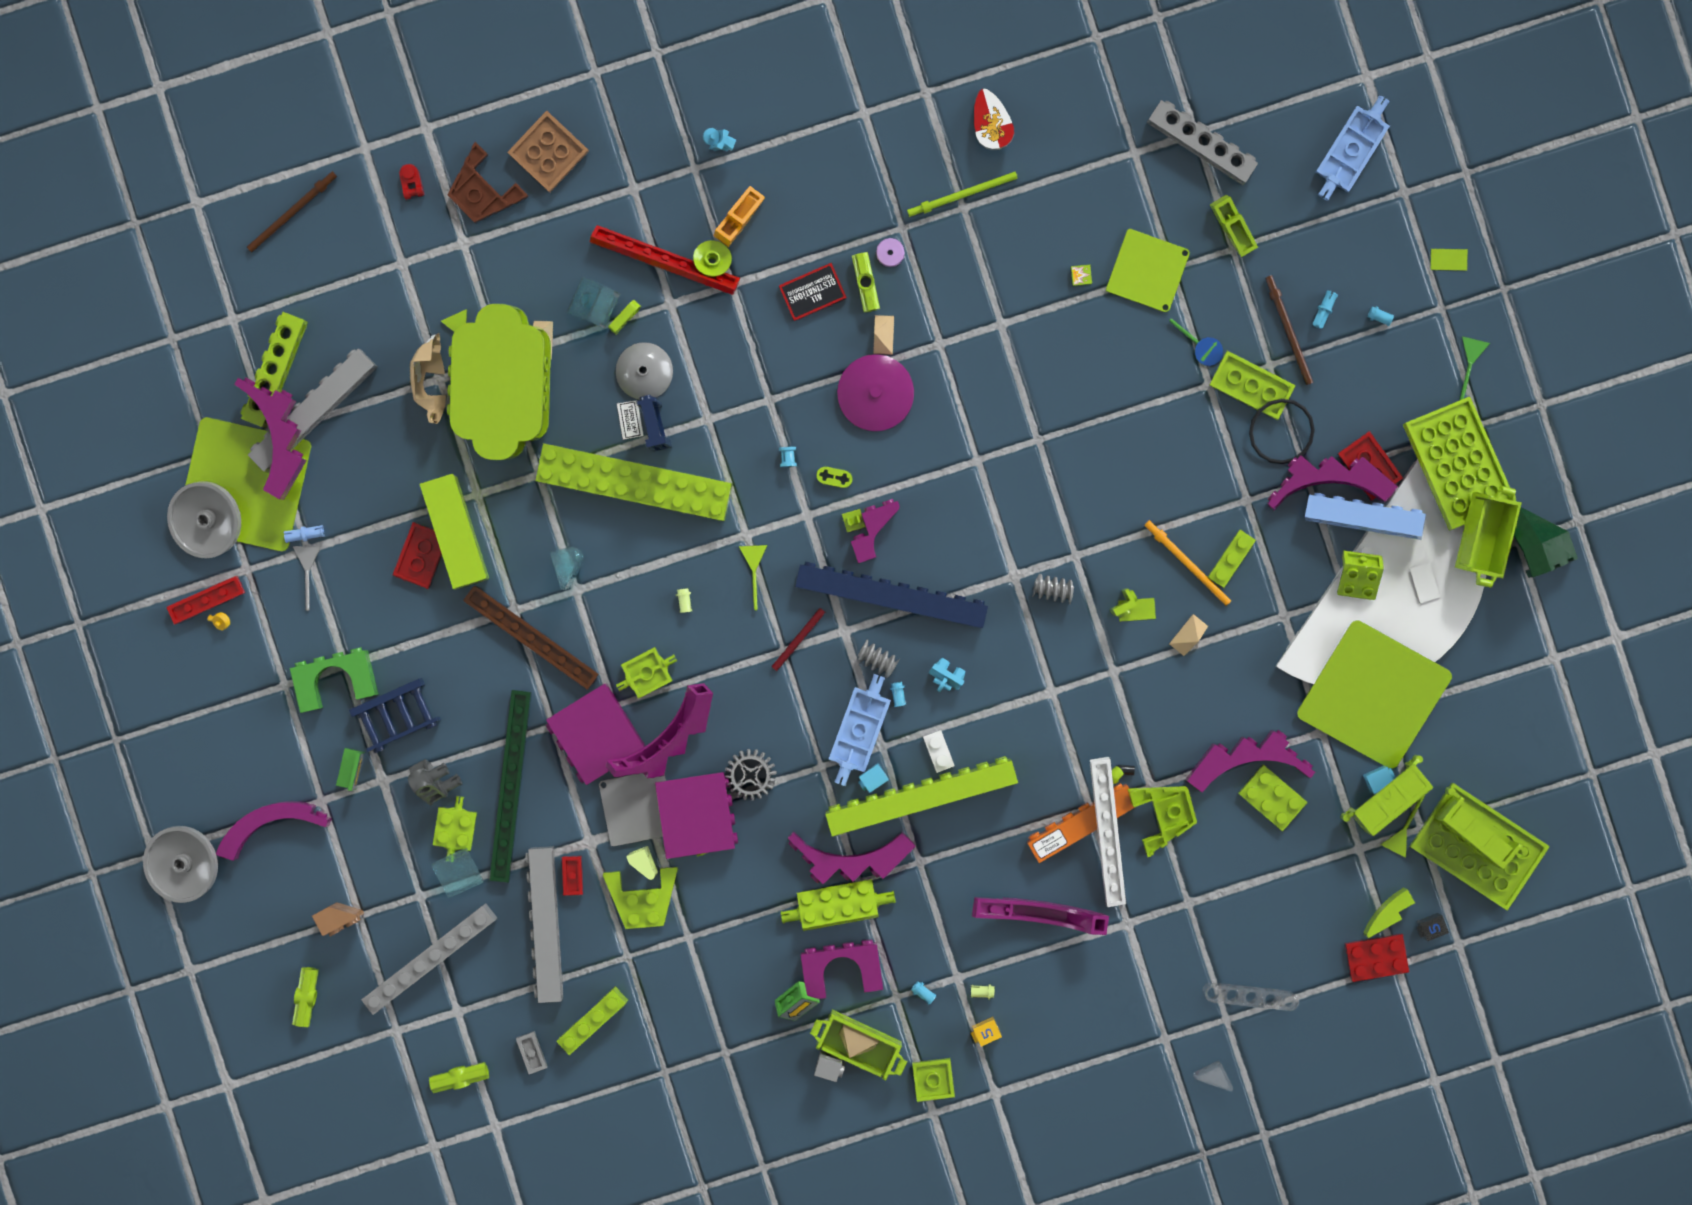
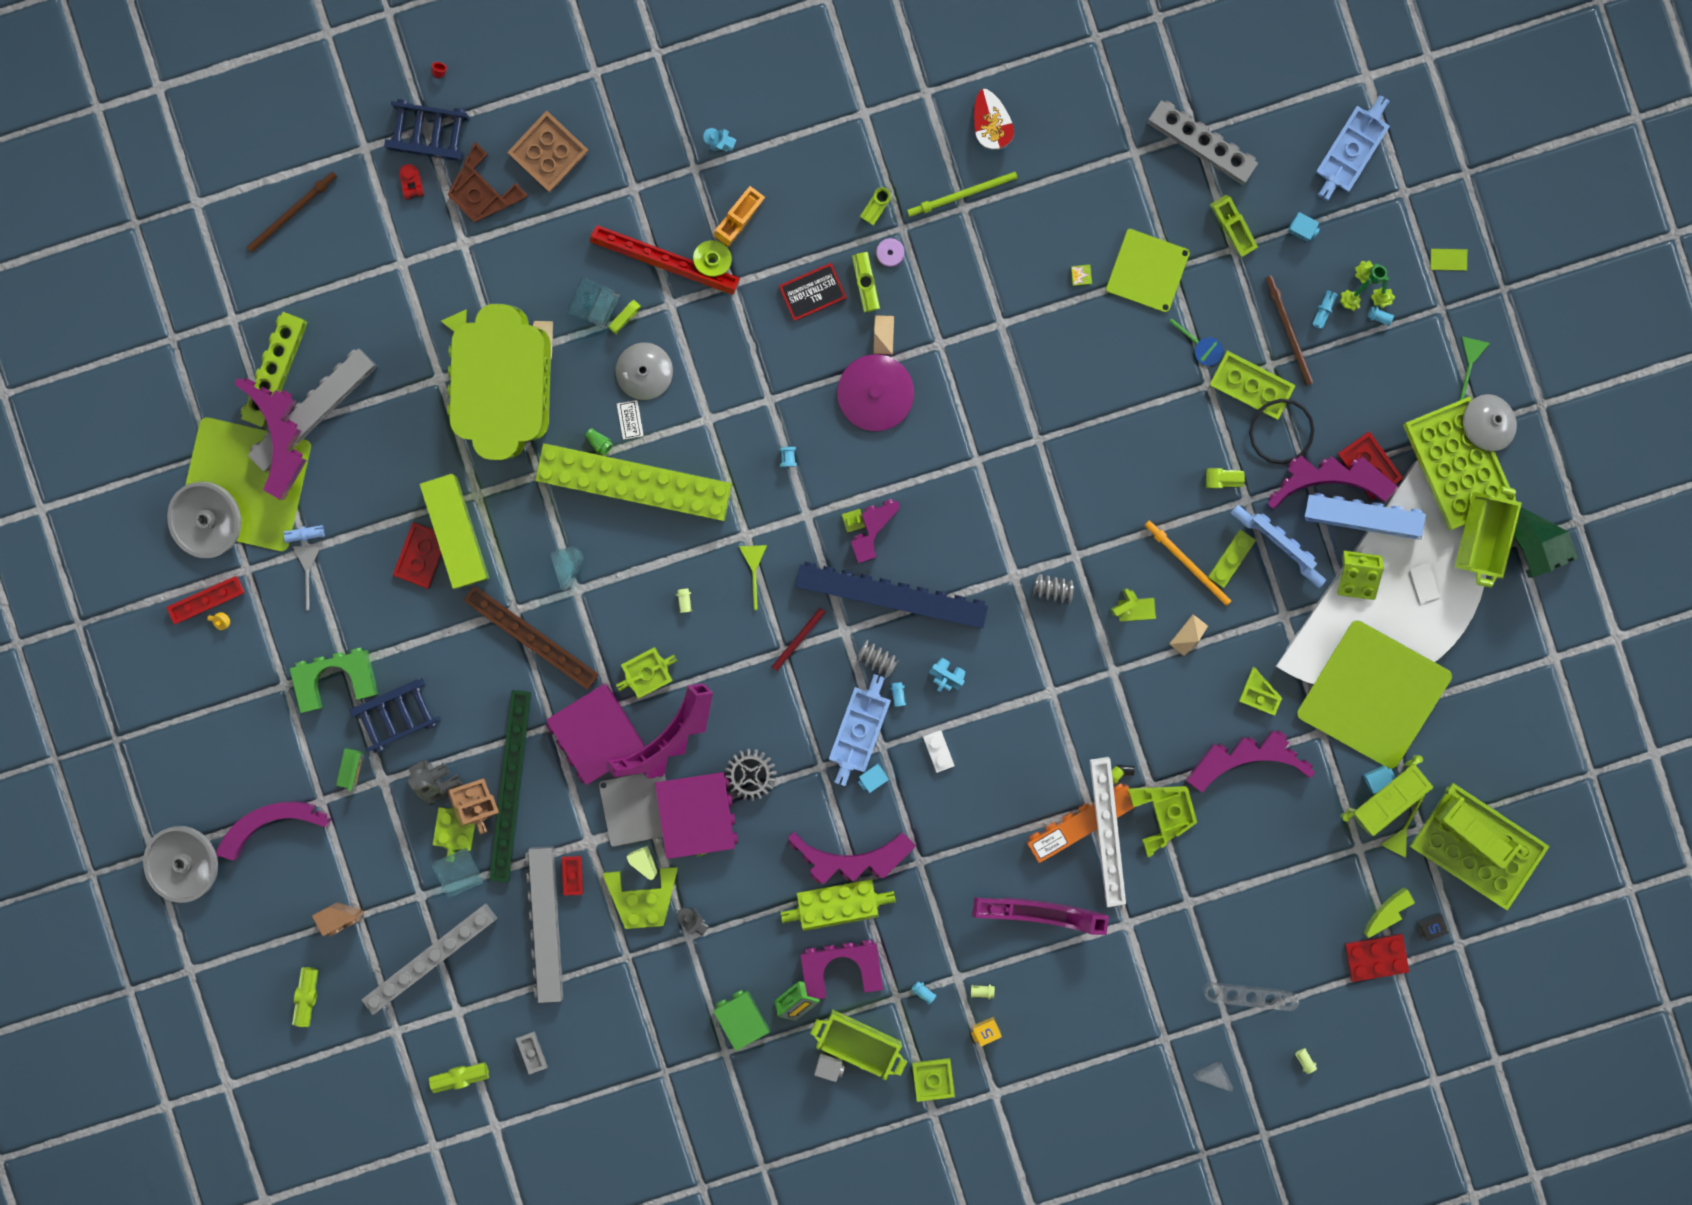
(415, 146): none -> dark blue fence
(427, 360): tan animal -> none
(438, 70): none -> red hinge
(473, 804): none -> medium nougat plate
(592, 1020): lime arch -> none
(599, 442): none -> bright green cone
(653, 422): dark blue fence -> none
(692, 921): none -> dark grey hips
(741, 1019): none -> bright green brick
(834, 482): lime beam -> none
(856, 1041): tan slope -> none
(875, 207): none -> lime piece
(921, 796): lime brick -> none
(1224, 478): none -> lime piece
(1260, 694): none -> lime wing
(1272, 797): lime plate -> none
(1276, 535): none -> light blue plate
(1303, 227): none -> medium azure brick
(1306, 1061): none -> yellowish green pin
(1369, 274): none -> lime plant
(1481, 425): none -> light grey dish

